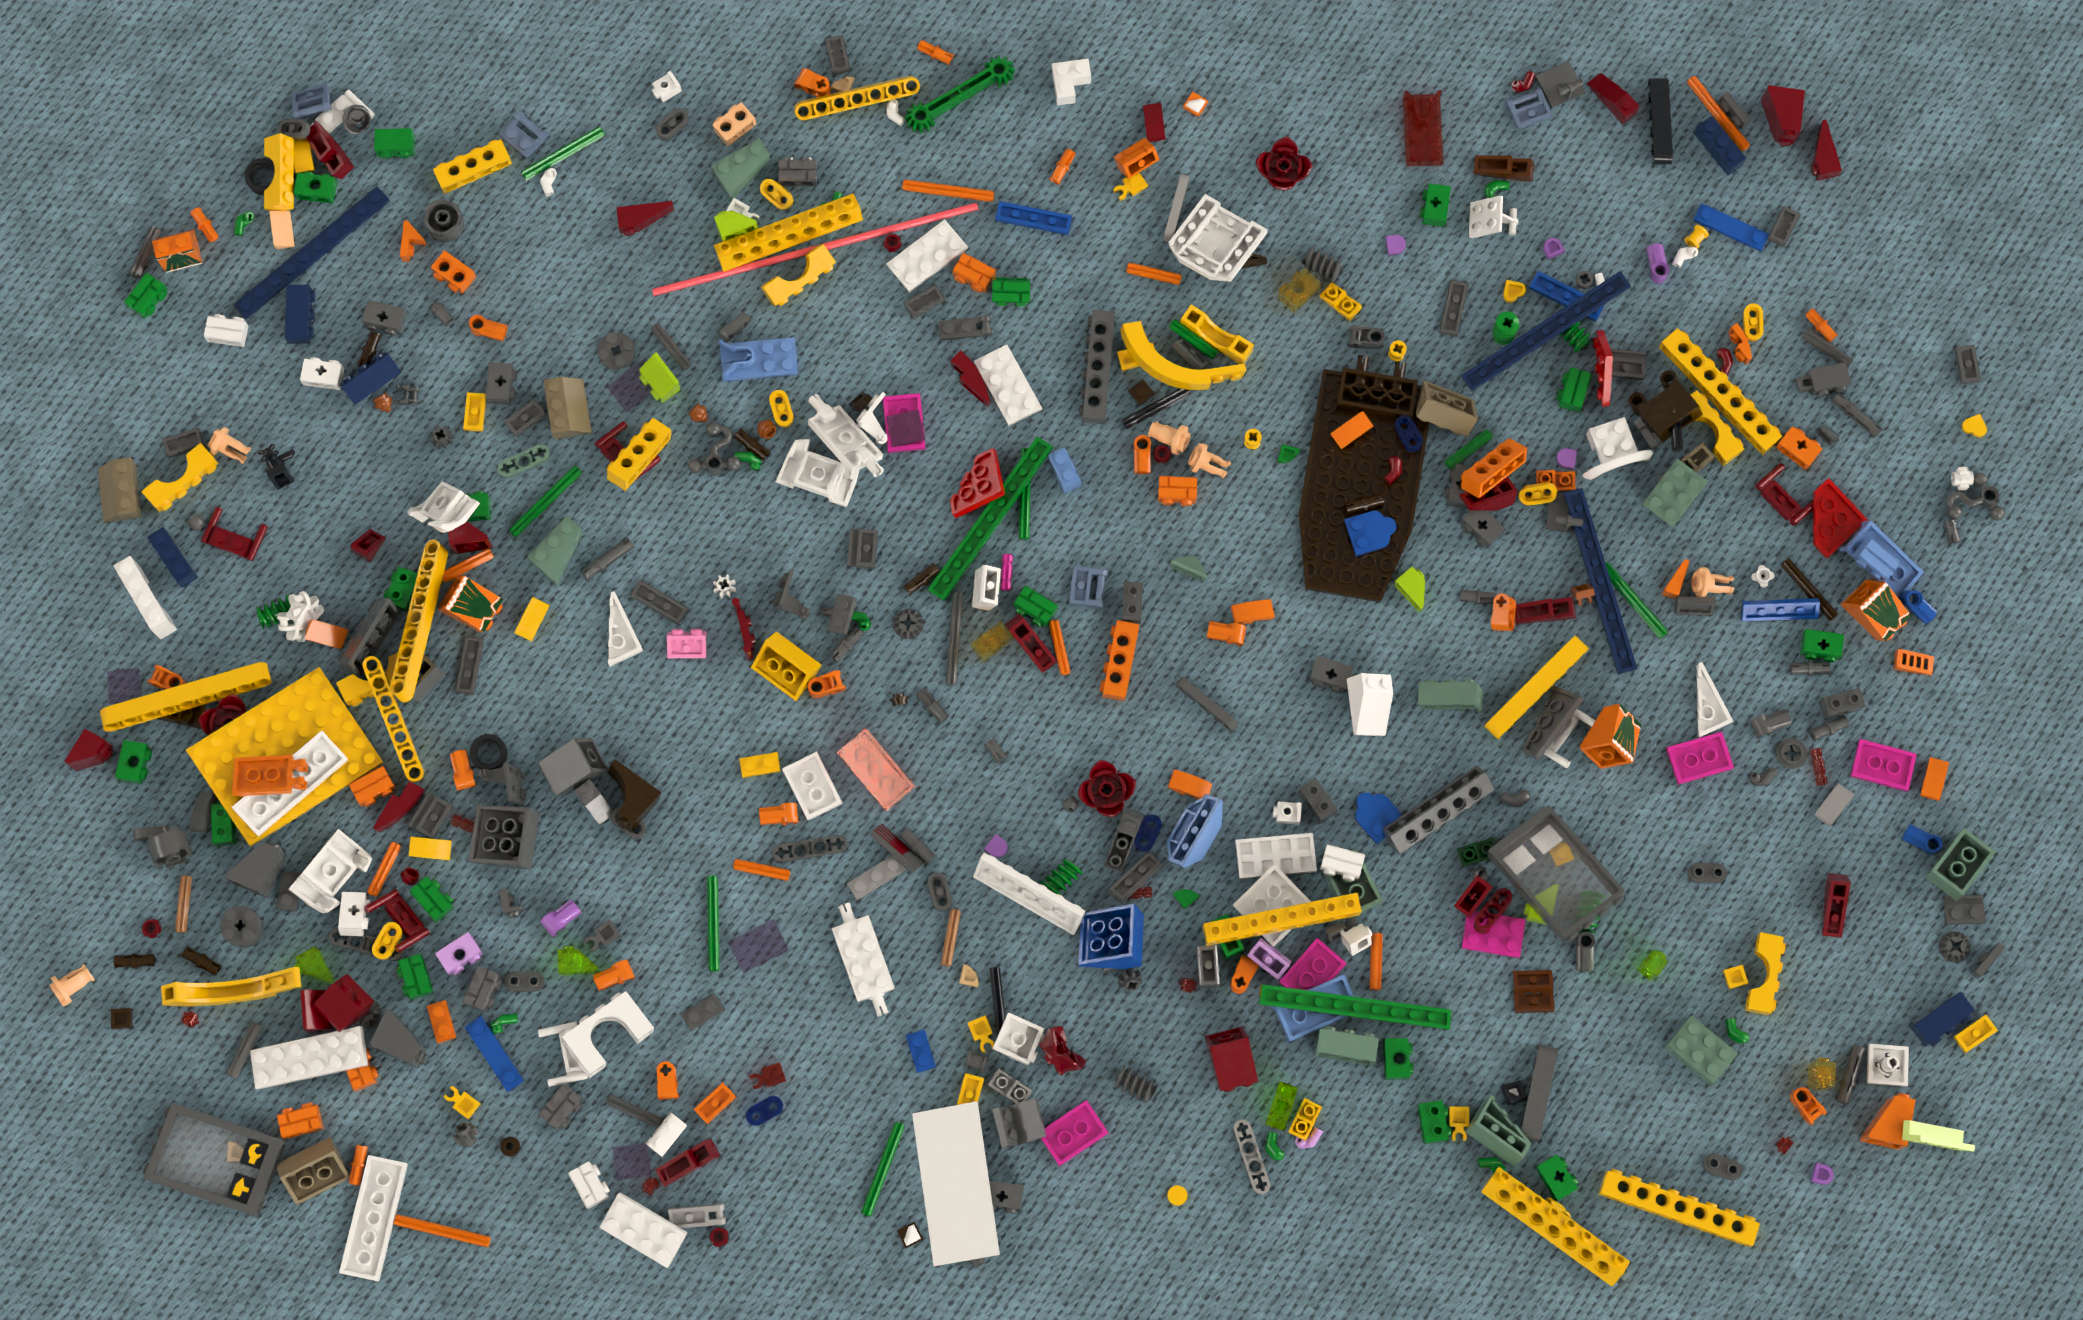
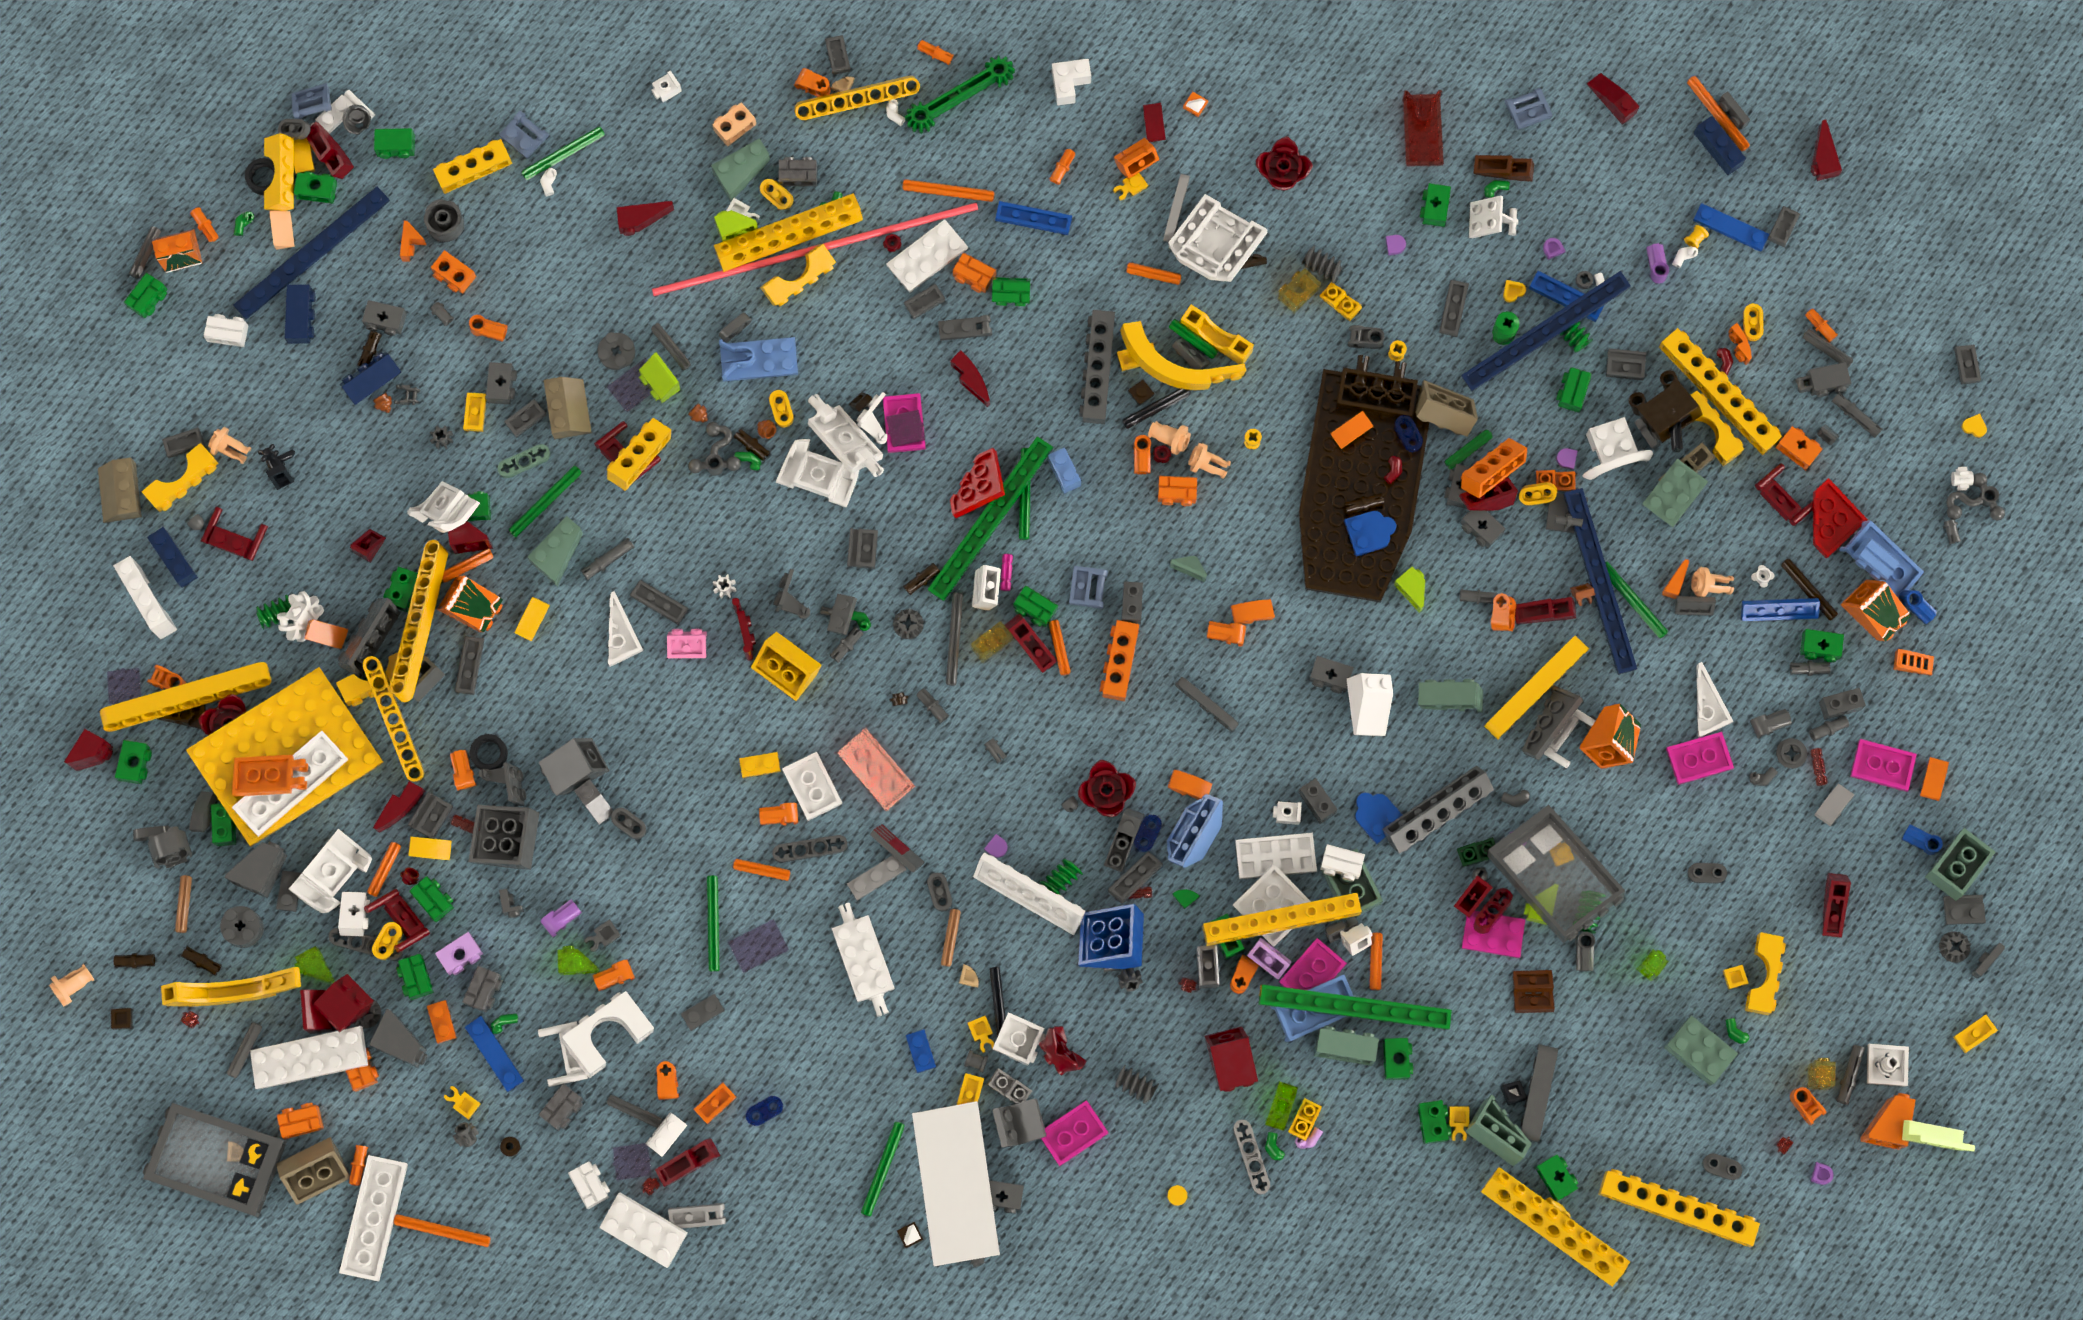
(151, 923): dark red plate -> none
(330, 380): white brick -> none
(372, 787): orange brick -> none
(524, 981): dark grey plate -> none
(637, 795): dark brown arch -> none
(671, 124): dark grey plate -> none
(724, 1236): dark red plate -> none
(771, 1075): clear red plate -> none
(827, 683): orange piece -> none
(917, 846): dark grey pin -> none
(1007, 385): white plate -> none
(1287, 453): green tile -> none
(1491, 1162): green arm -> none
(1520, 86): dark red arm -> none
(1560, 84): dark grey plate -> none
(1603, 367): red plate -> none
(1661, 121): black beam -> none
(1783, 112): dark red slope -> none
(1943, 1020): dark blue brick -> none

